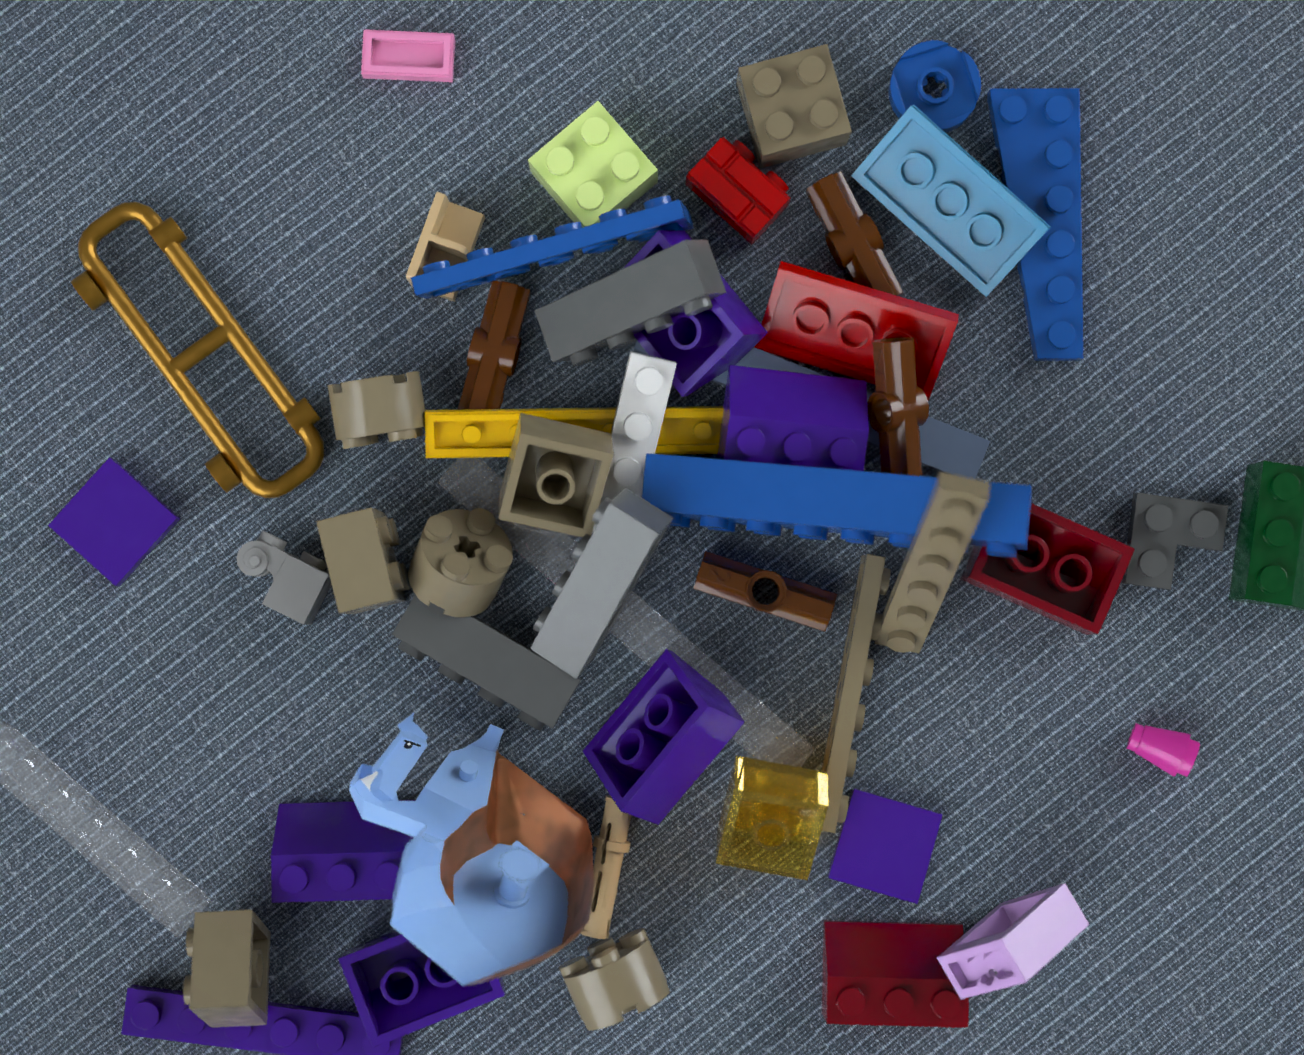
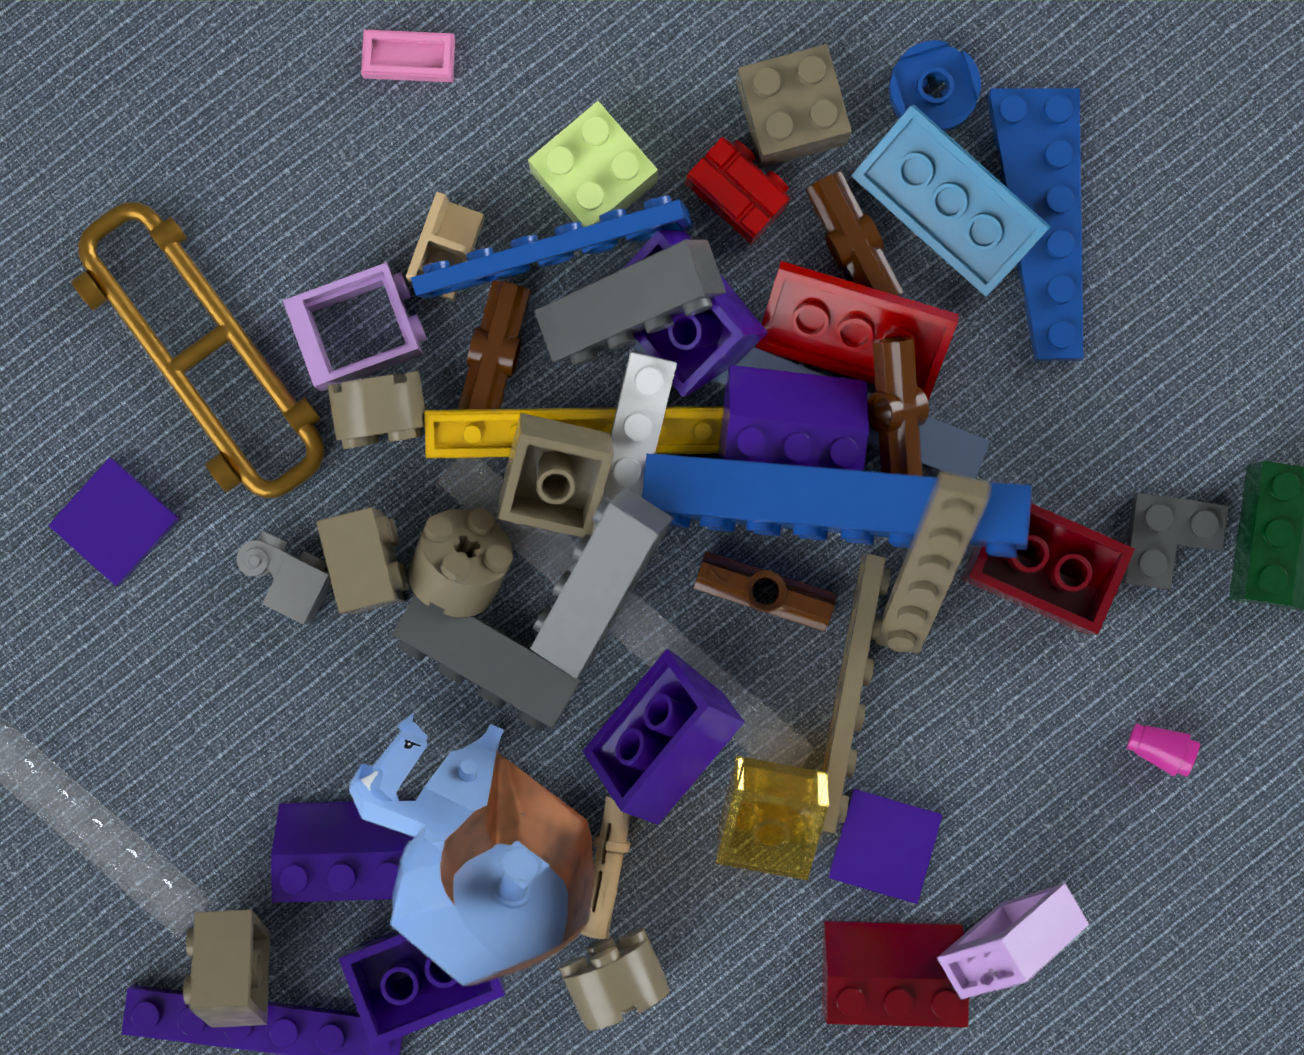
(311, 345): none -> lavender window

